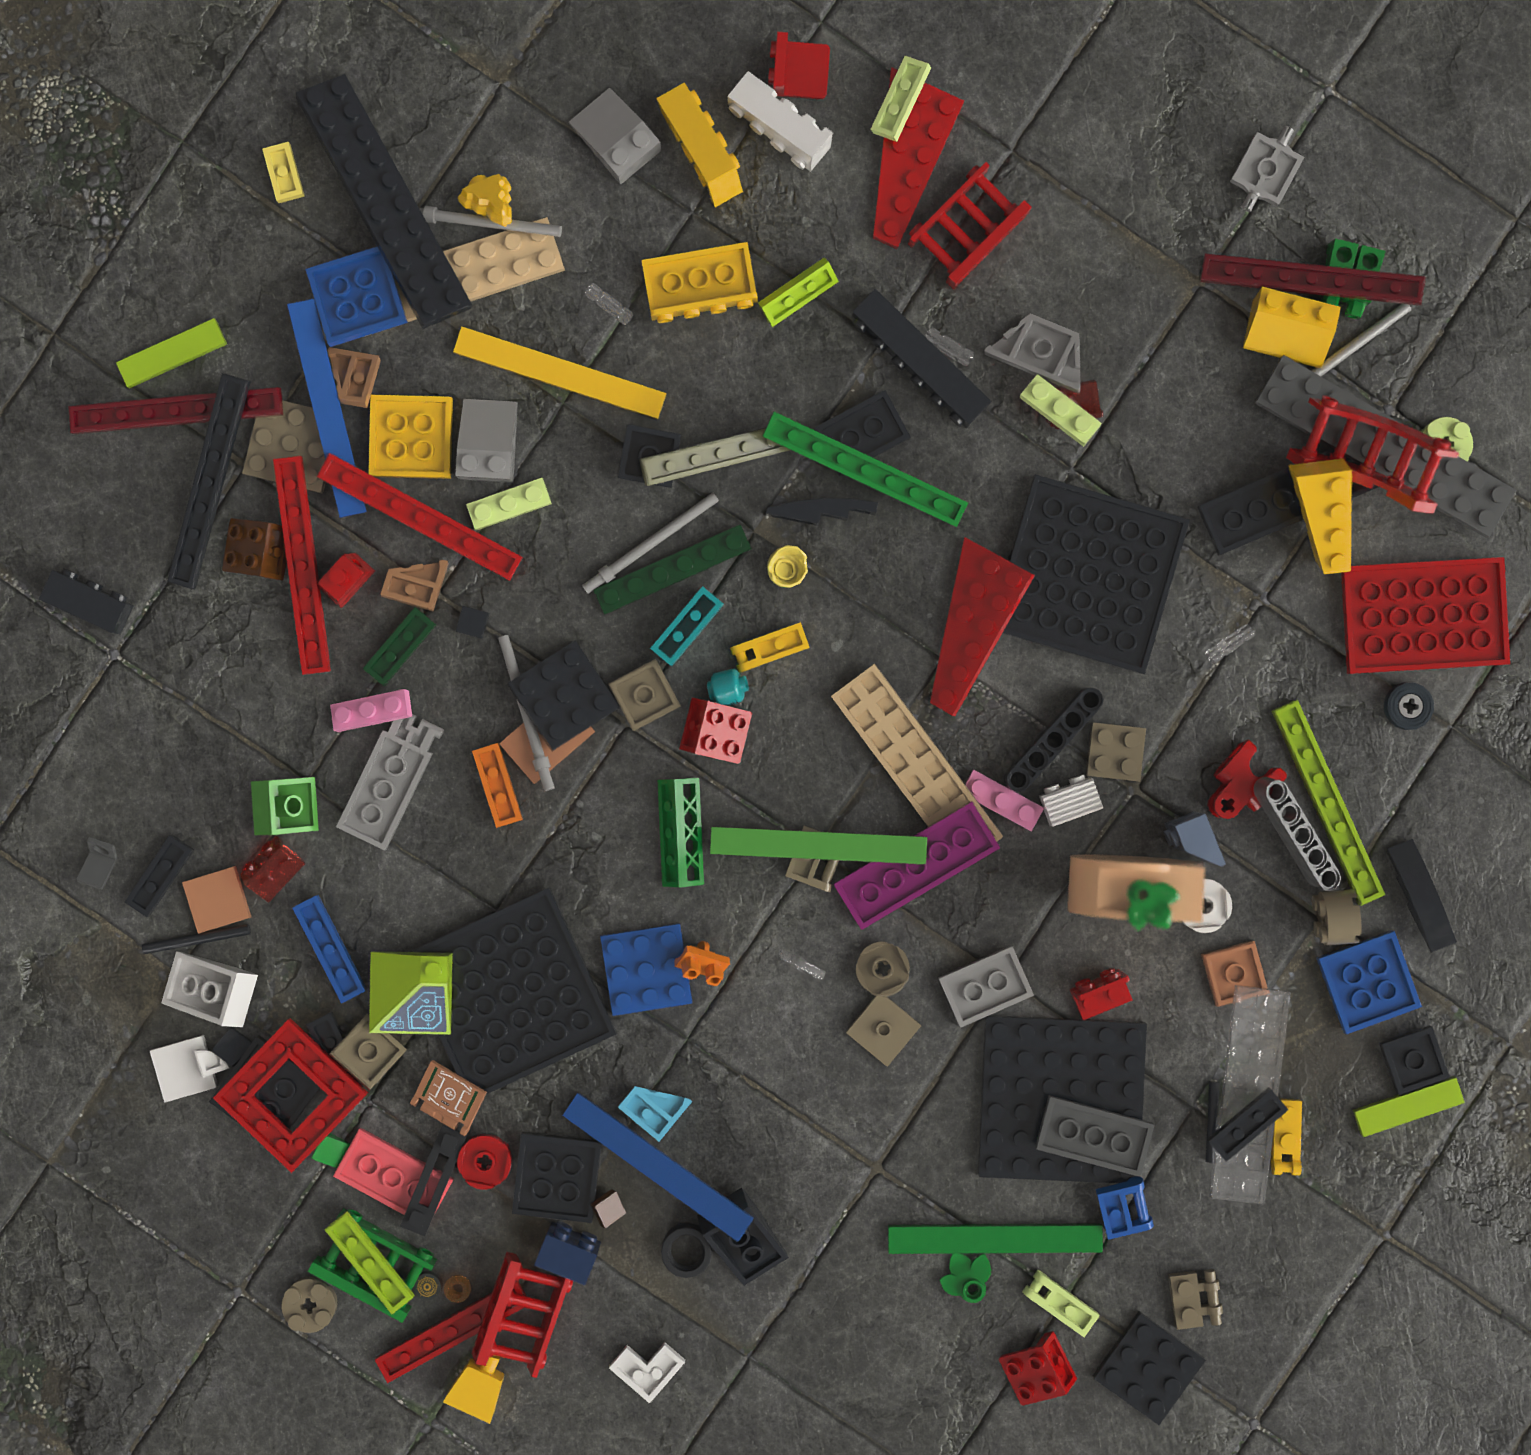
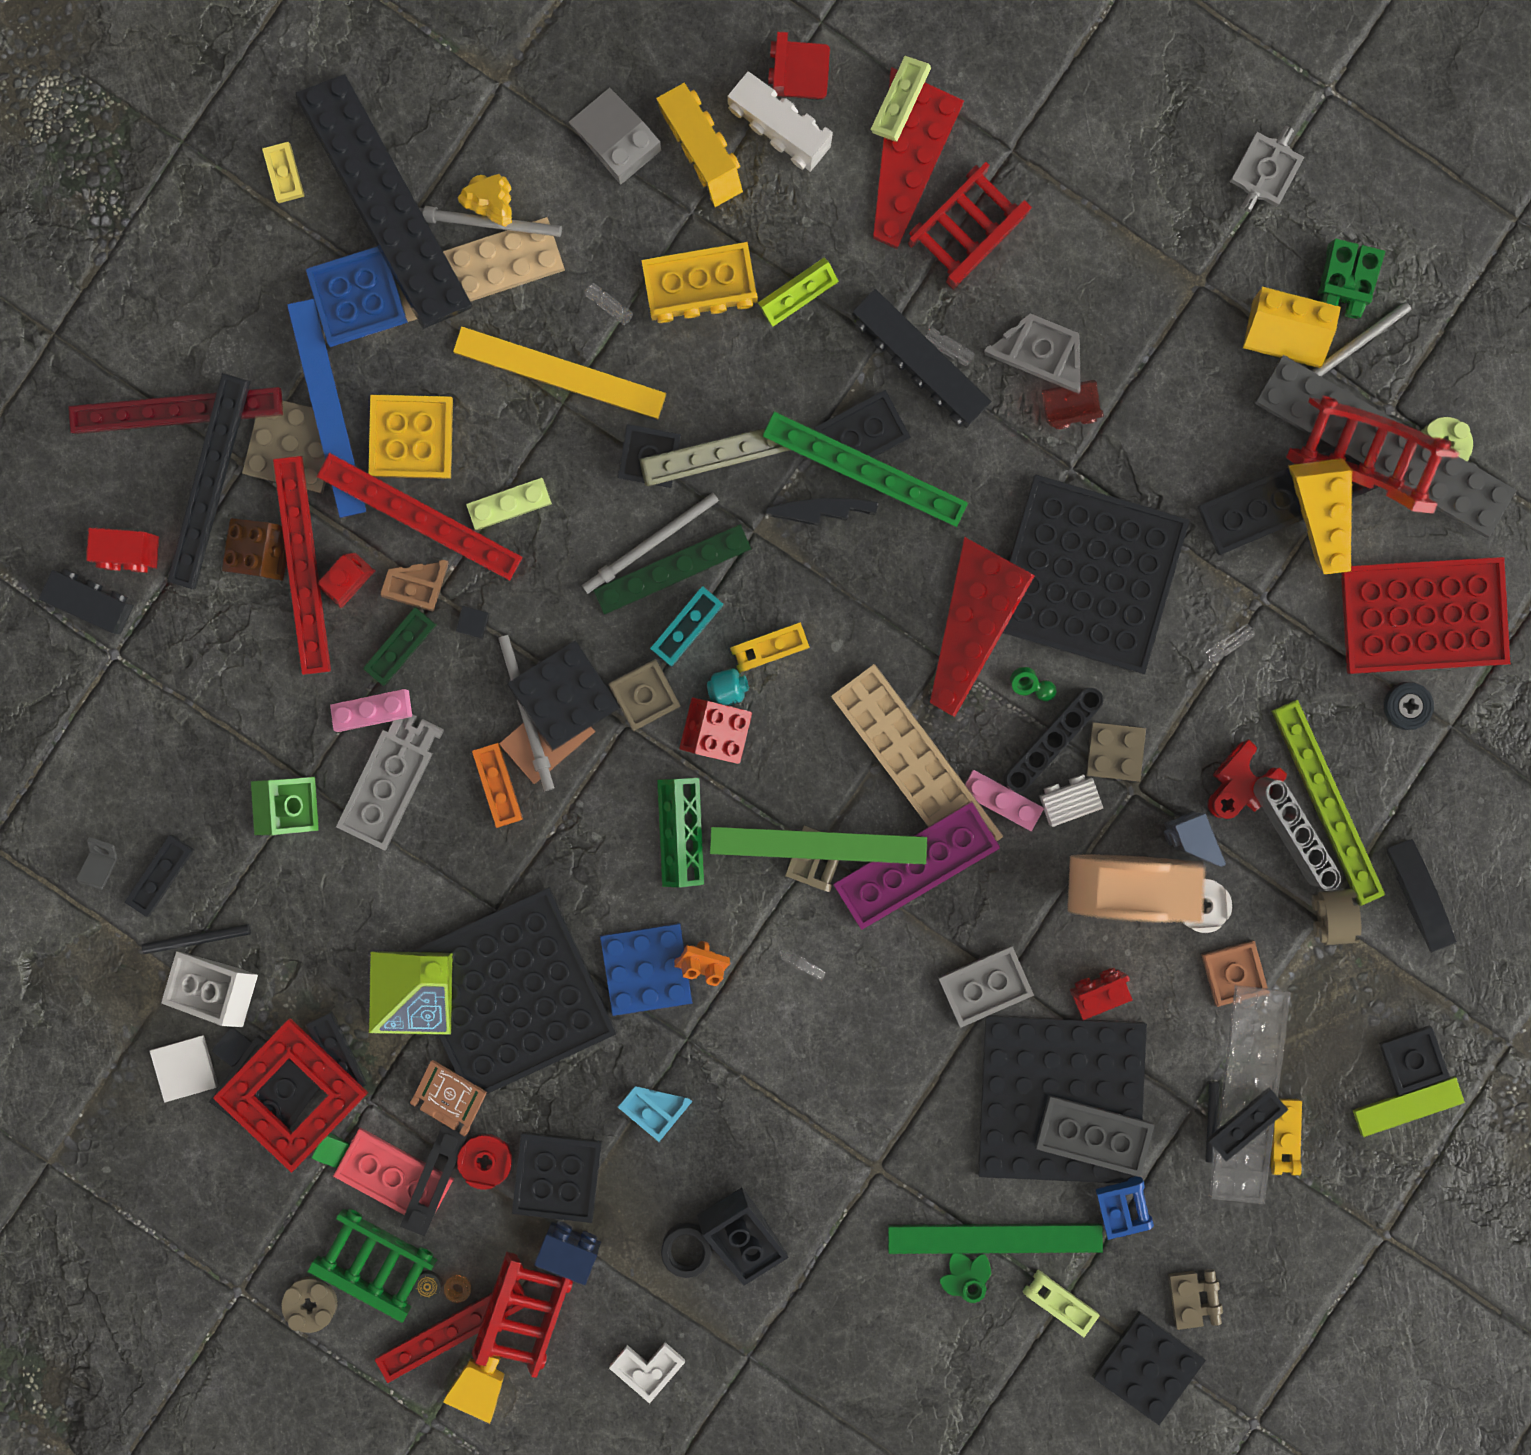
(123, 548): none -> red brick
(171, 353): lime tile -> none
(209, 1062): white tile -> none
(216, 899): nougat tile -> none
(271, 869): clear red bracket -> none
(329, 948): blue plate -> none
(354, 375): medium nougat wing -> none
(367, 1054): dark tan plate -> none
(369, 1262): lime tile -> none
(487, 441): light grey slope -> none
(608, 1208): tile -> none
(658, 1167): blue tile -> none
(787, 566): light yellow hair -> none
(883, 1029): dark tan plate -> none
(890, 955): dark tan plate -> none
(1039, 1371): red bracket -> none
(1044, 690): none -> green plate
(1060, 410): yellowish green plate -> none
(1153, 907): green plate -> none
(1313, 279): dark red tile -> none
(1369, 982): blue plate -> none

